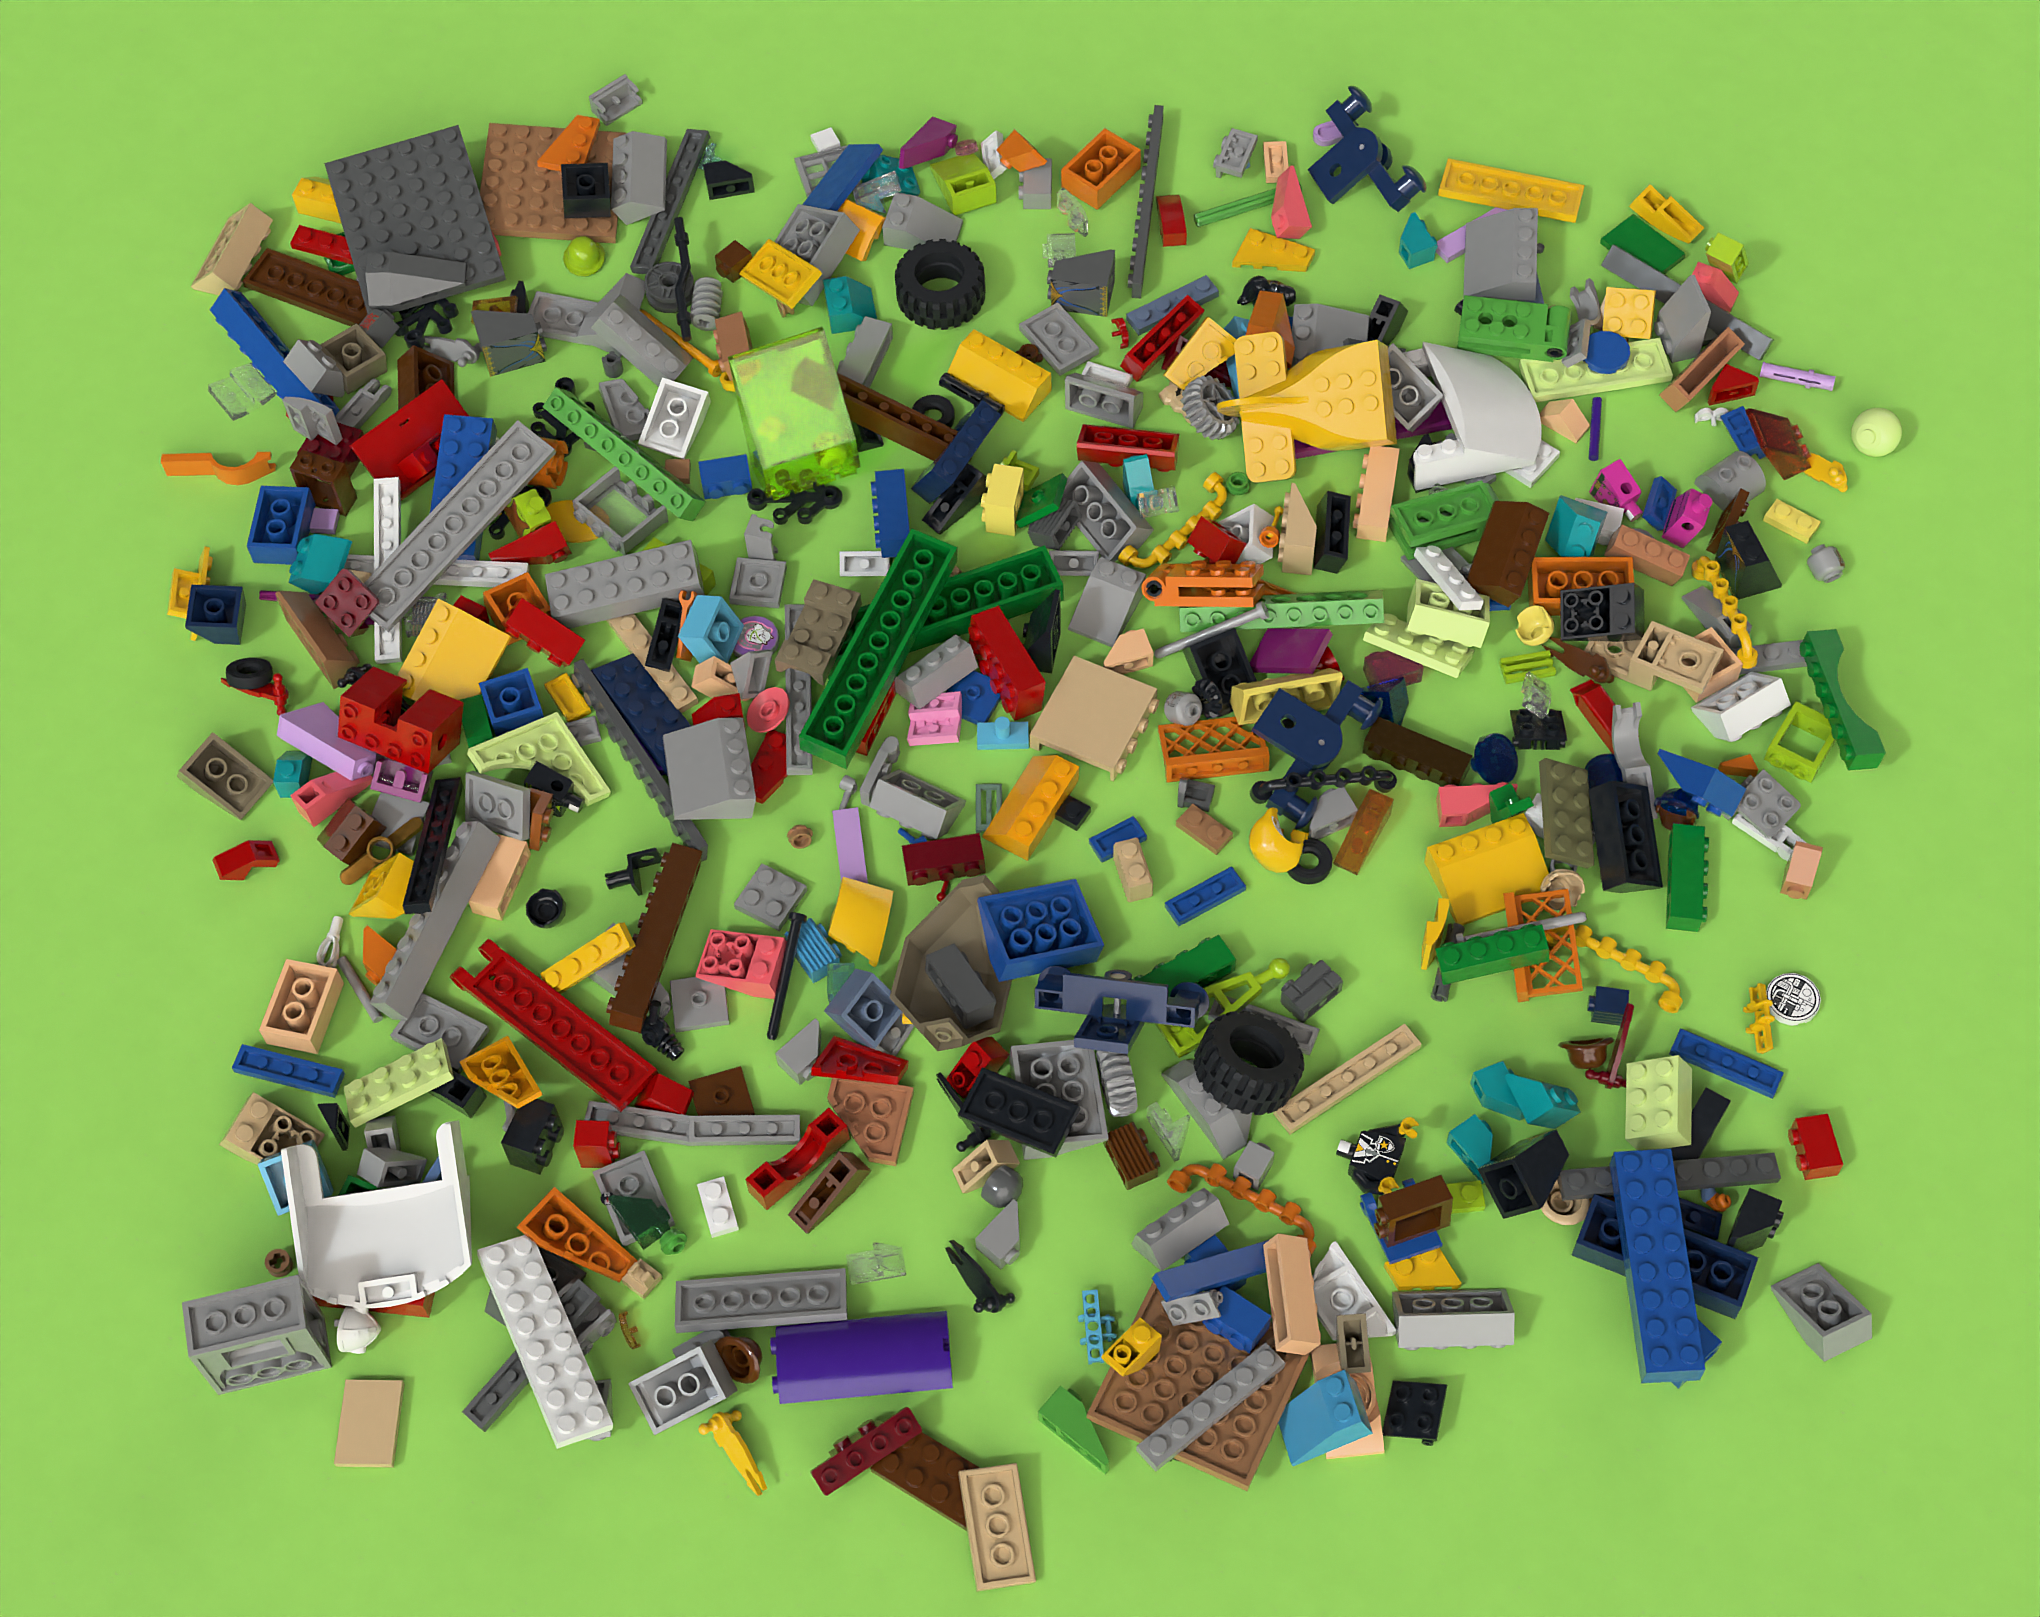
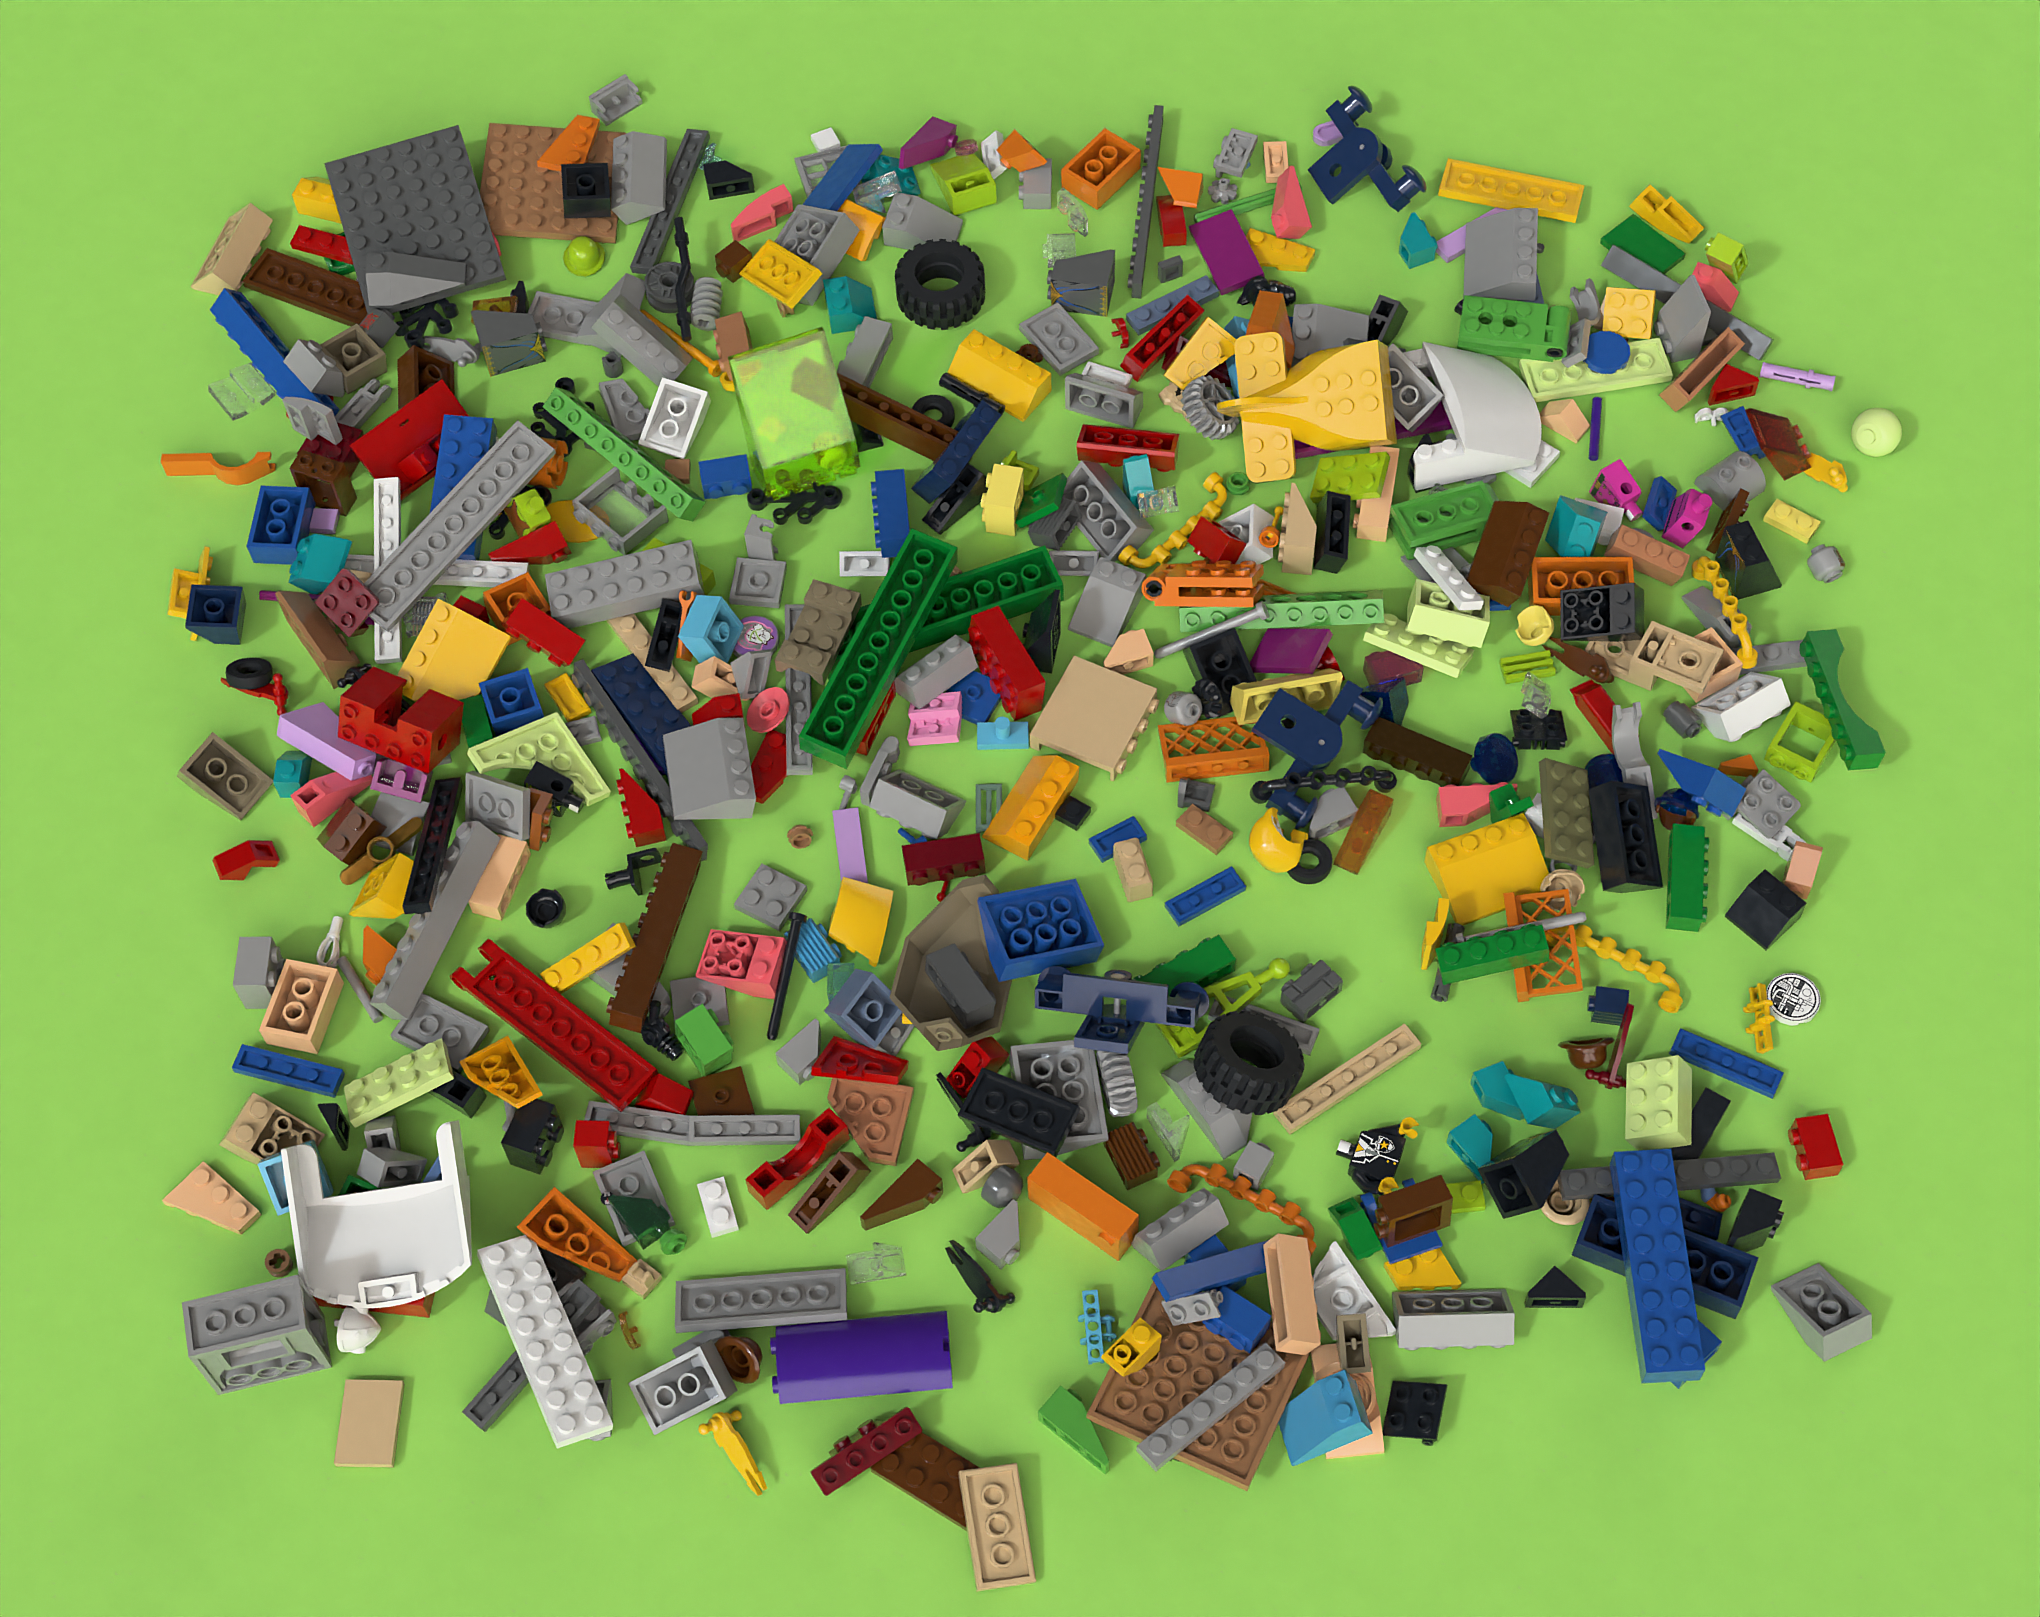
(212, 1198): none -> light nougat wing
(257, 971): none -> light grey brick
(643, 812): none -> red slope
(704, 1040): none -> bright green brick
(762, 213): none -> coral slope
(907, 1195): none -> reddish brown slope
(1083, 1206): none -> orange brick
(1170, 269): none -> dark grey tile
(1183, 186): none -> orange slope
(1222, 190): none -> light grey plant
(1226, 251): none -> magenta tile
(1352, 475): none -> lime plate
(1355, 1228): none -> green slope
(1555, 1291): none -> black slope
(1682, 719): none -> dark grey brick
(1766, 909): none -> black slope

